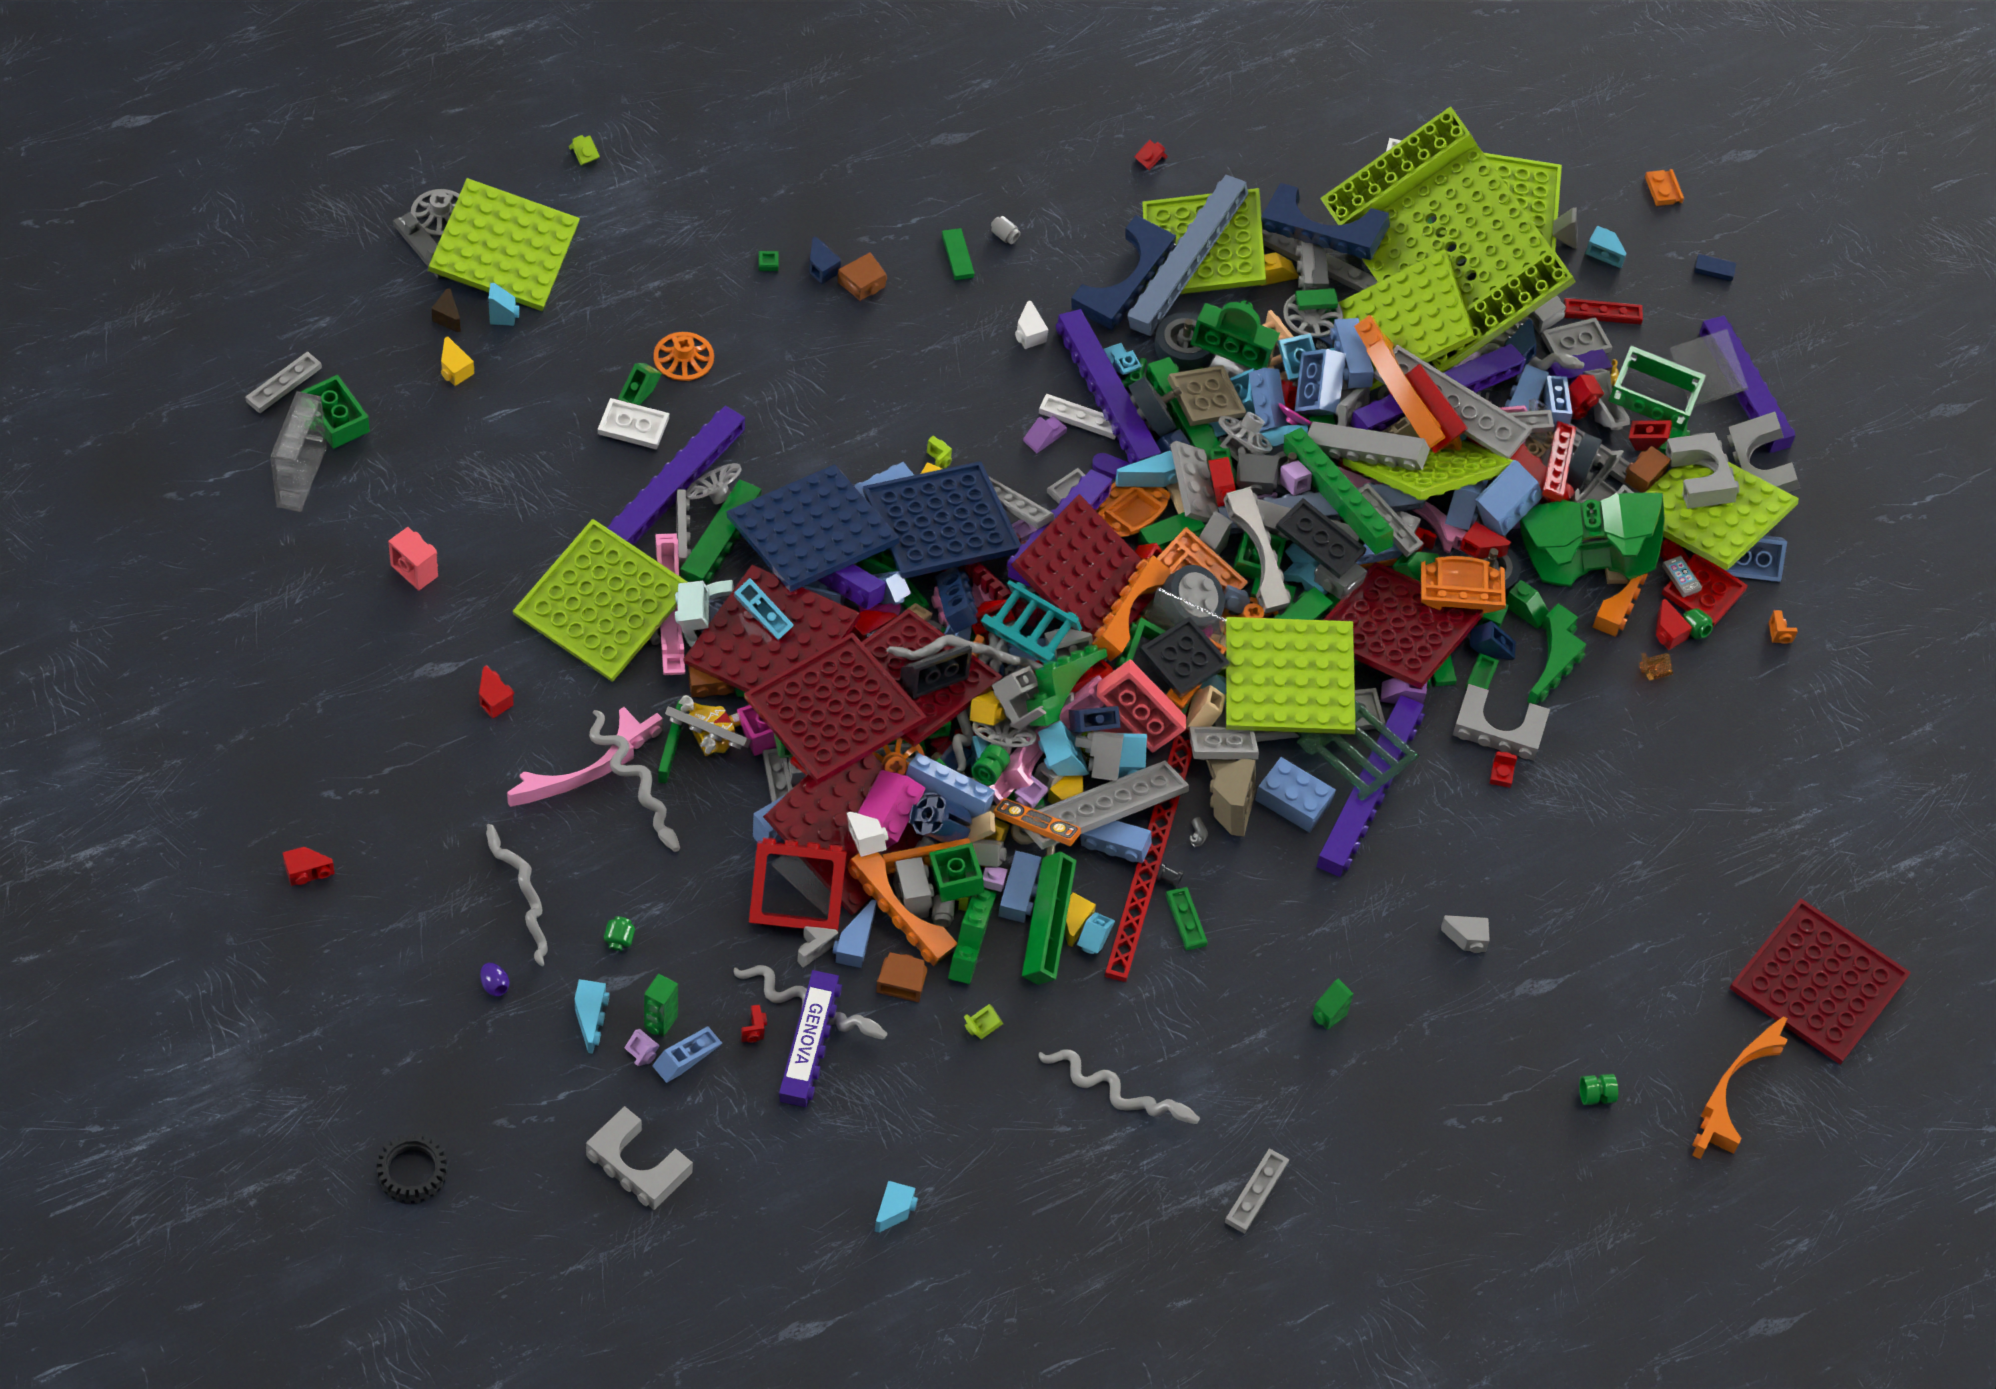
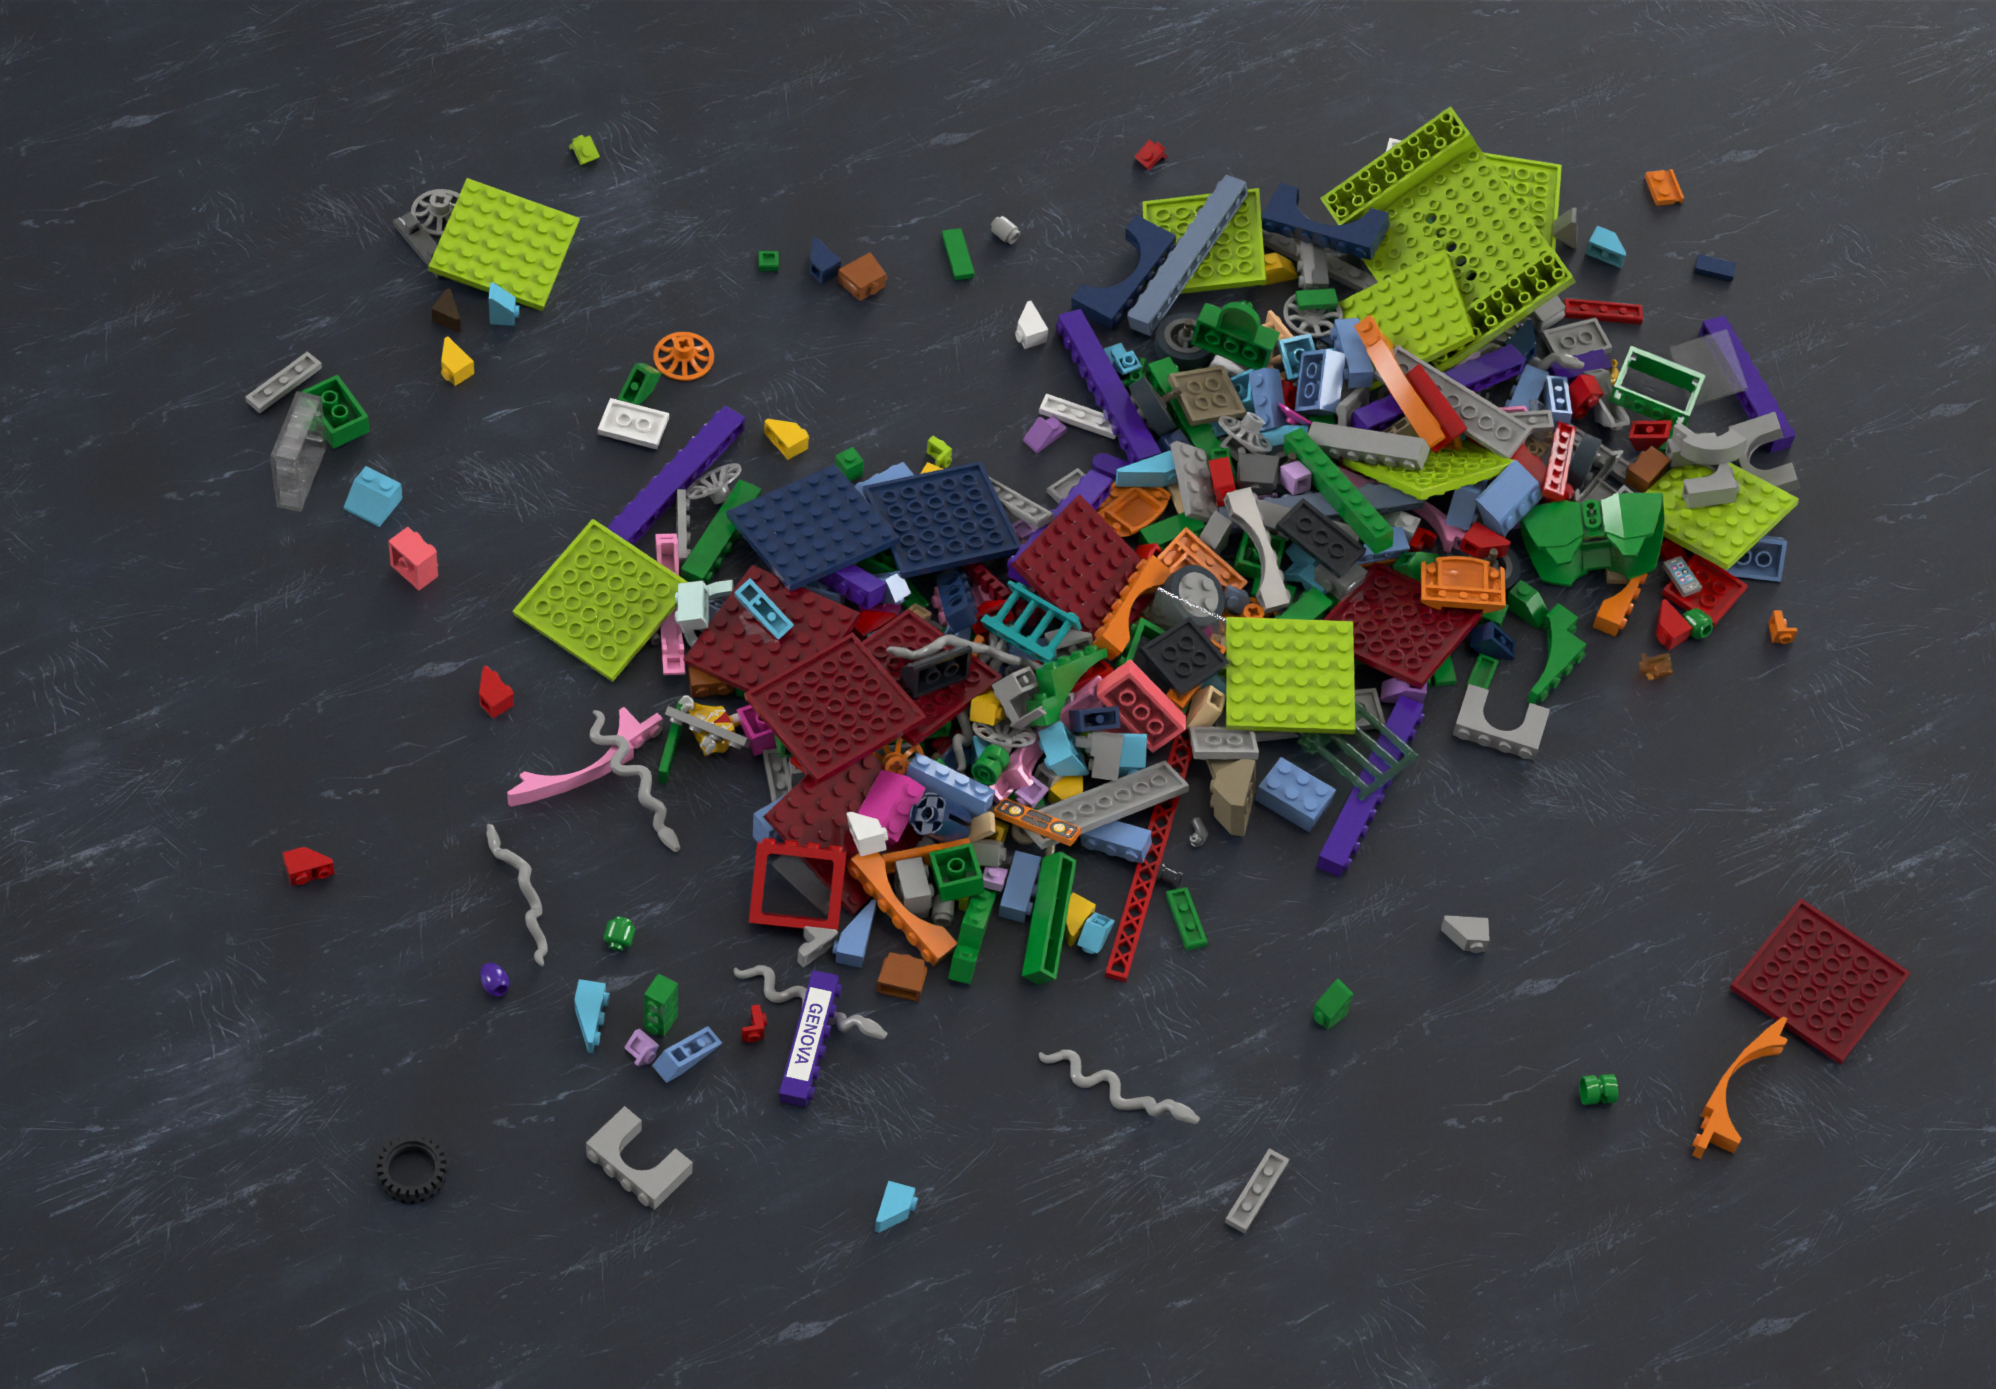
(373, 496): none -> medium azure slope
(786, 437): none -> yellow slope
(850, 464): none -> green brick
(983, 1022): lime bracket -> none
(1403, 536): light grey plate -> none
(1503, 769): red bracket -> none
(1709, 450): none -> light grey arch

